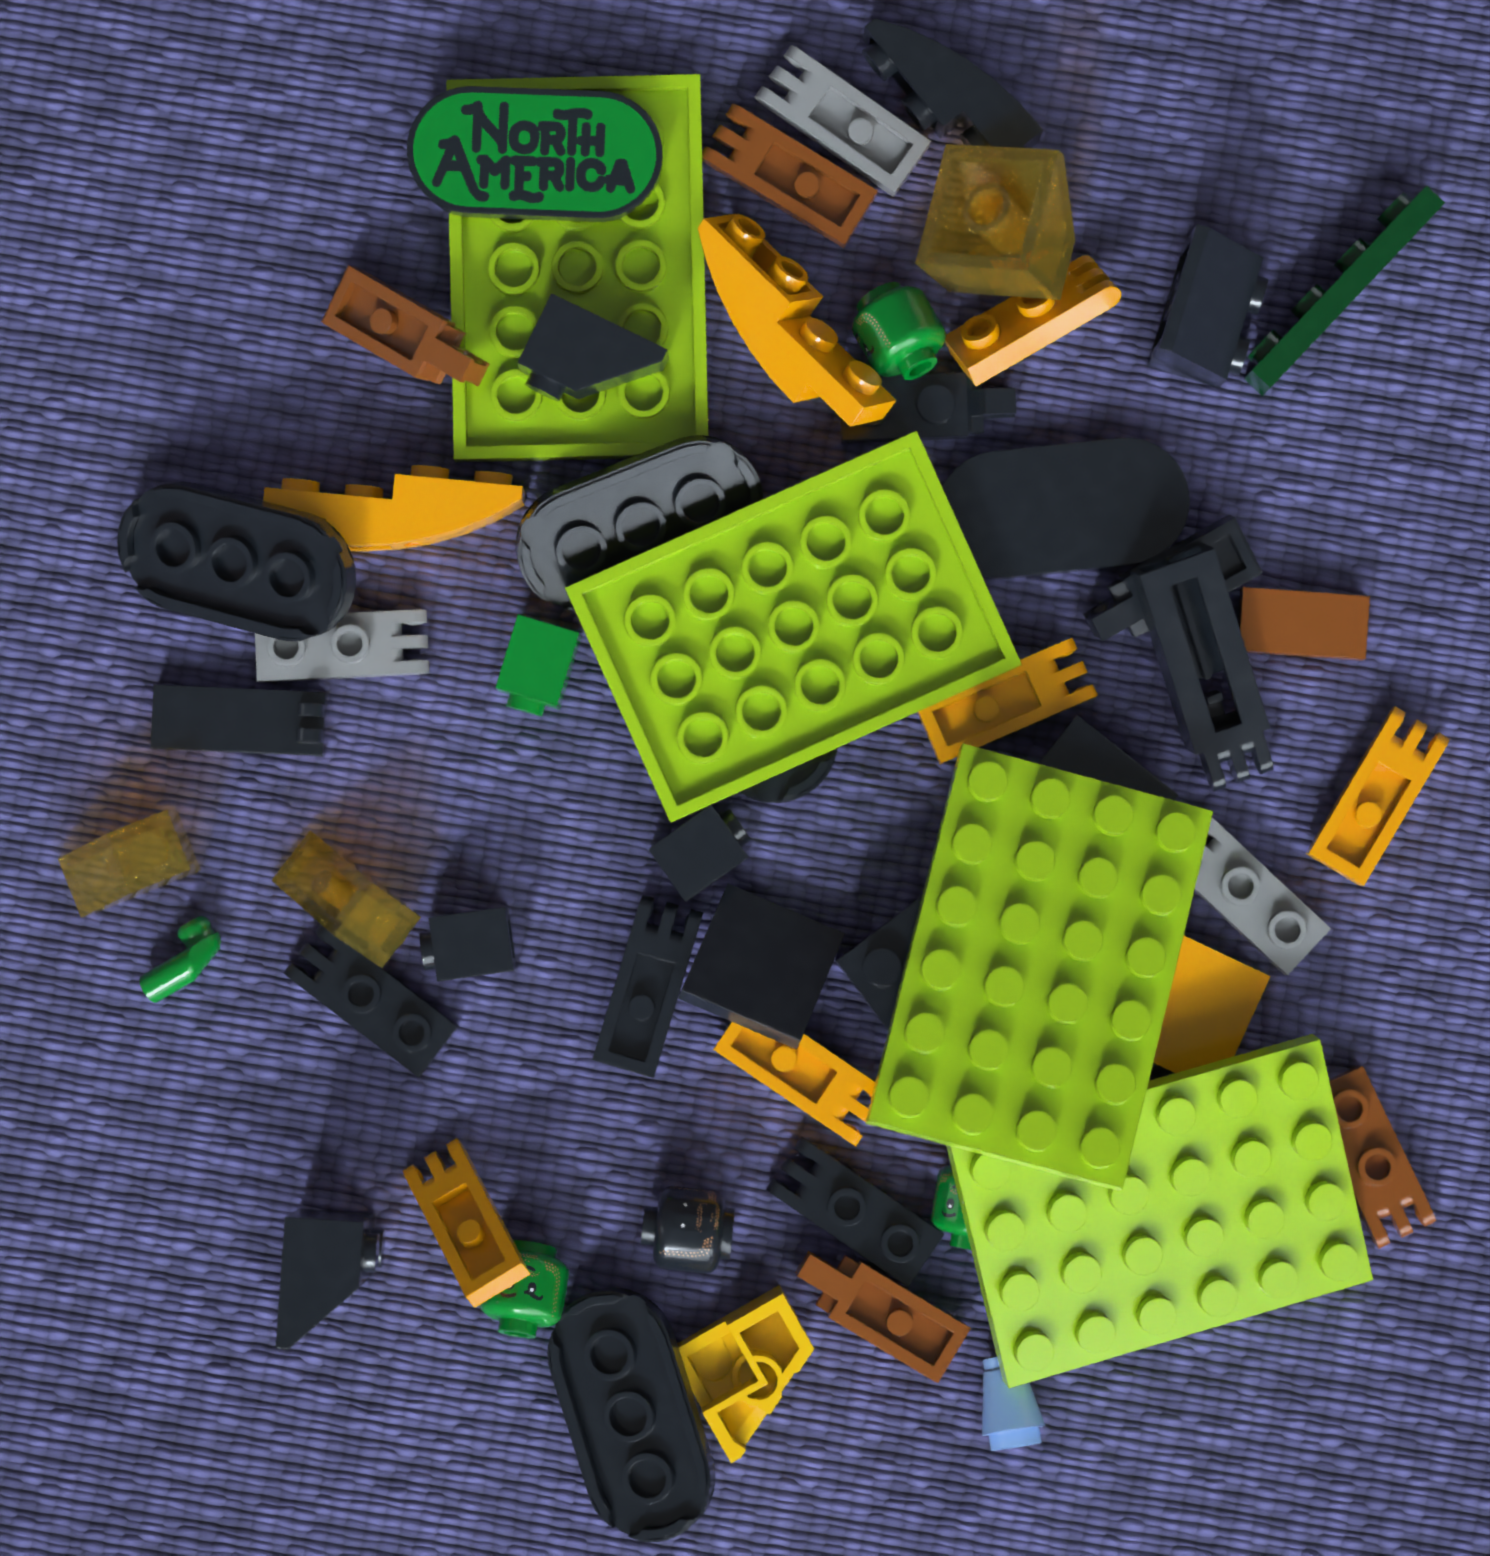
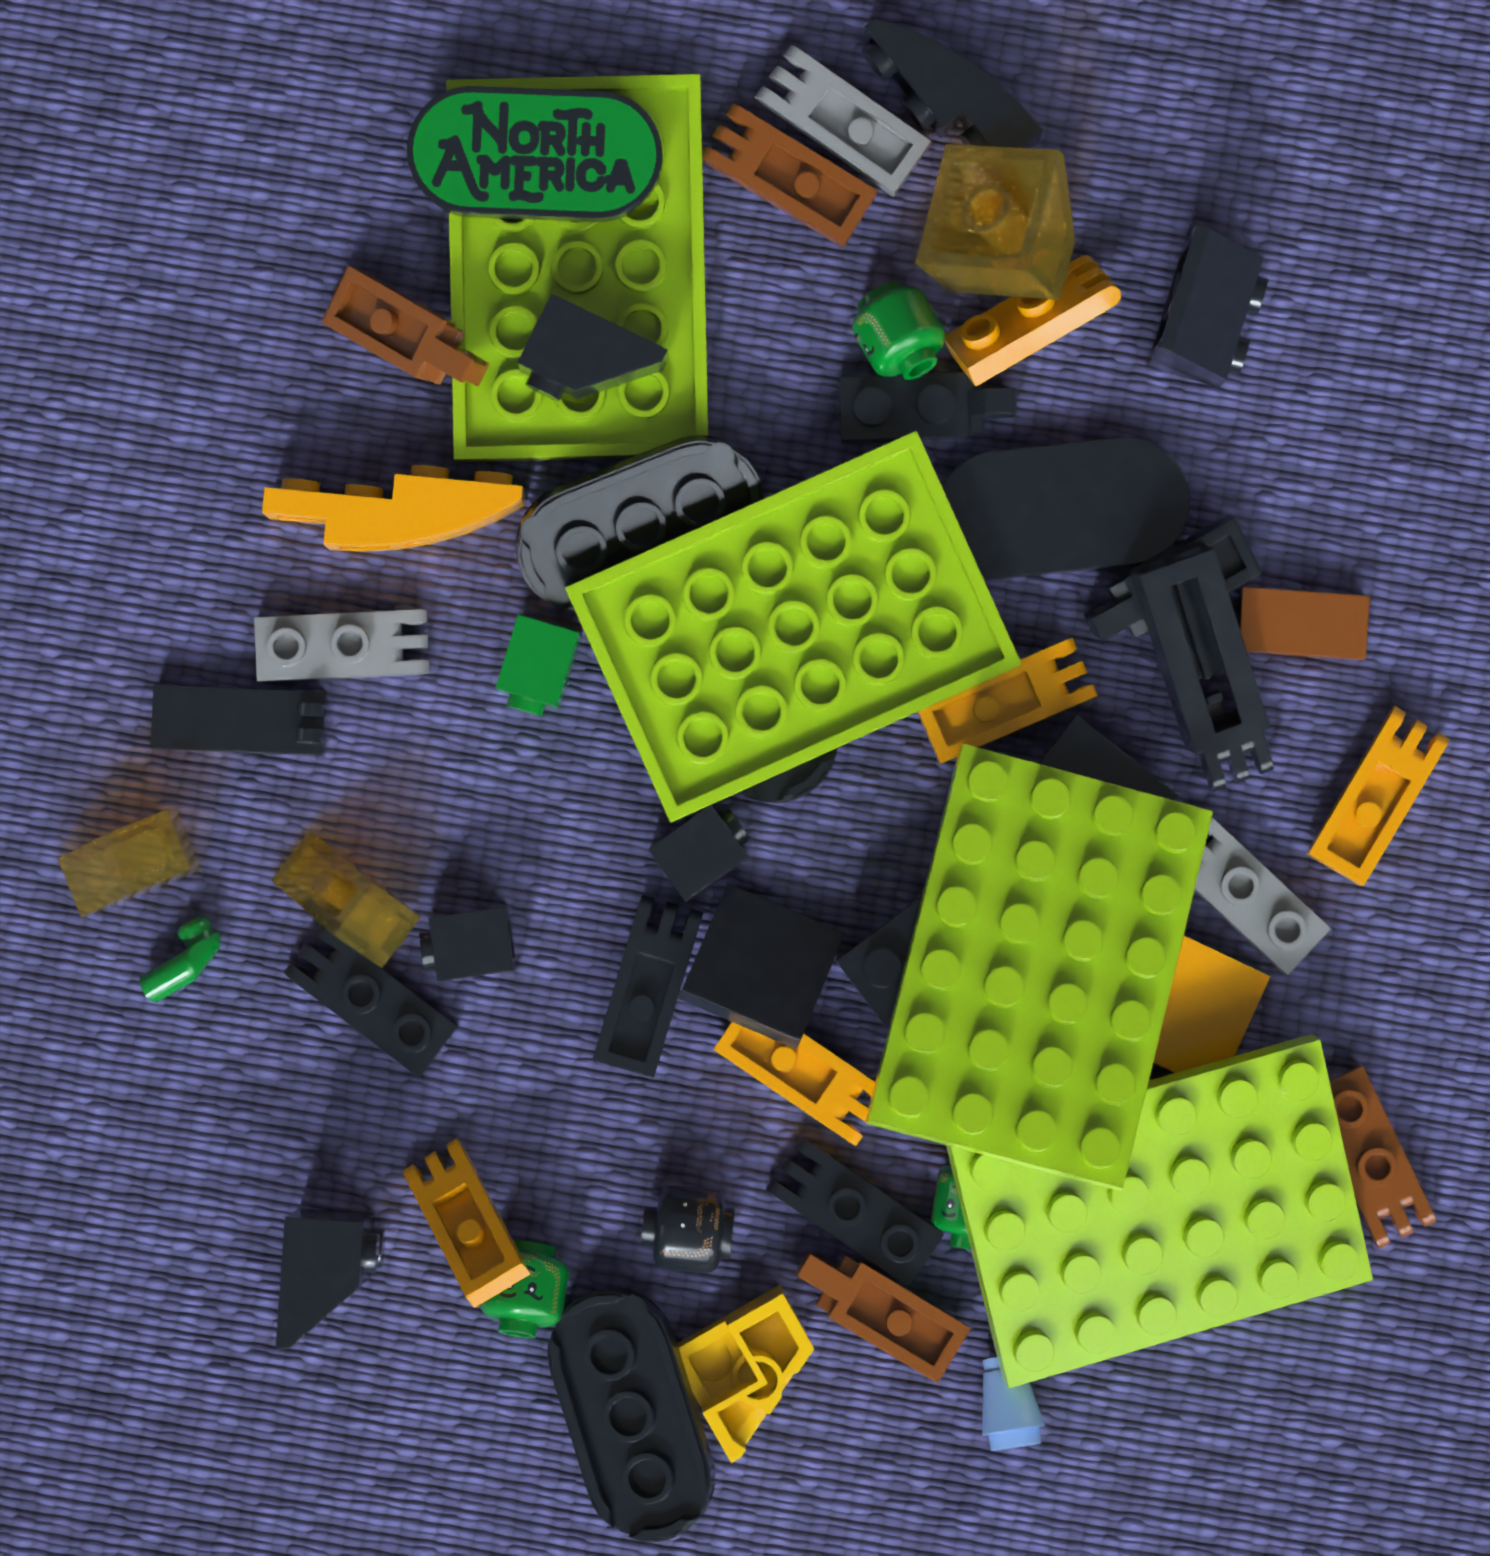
(237, 561): black tile -> none
(772, 313): light orange slope -> none
(1358, 269): dark green plate -> none

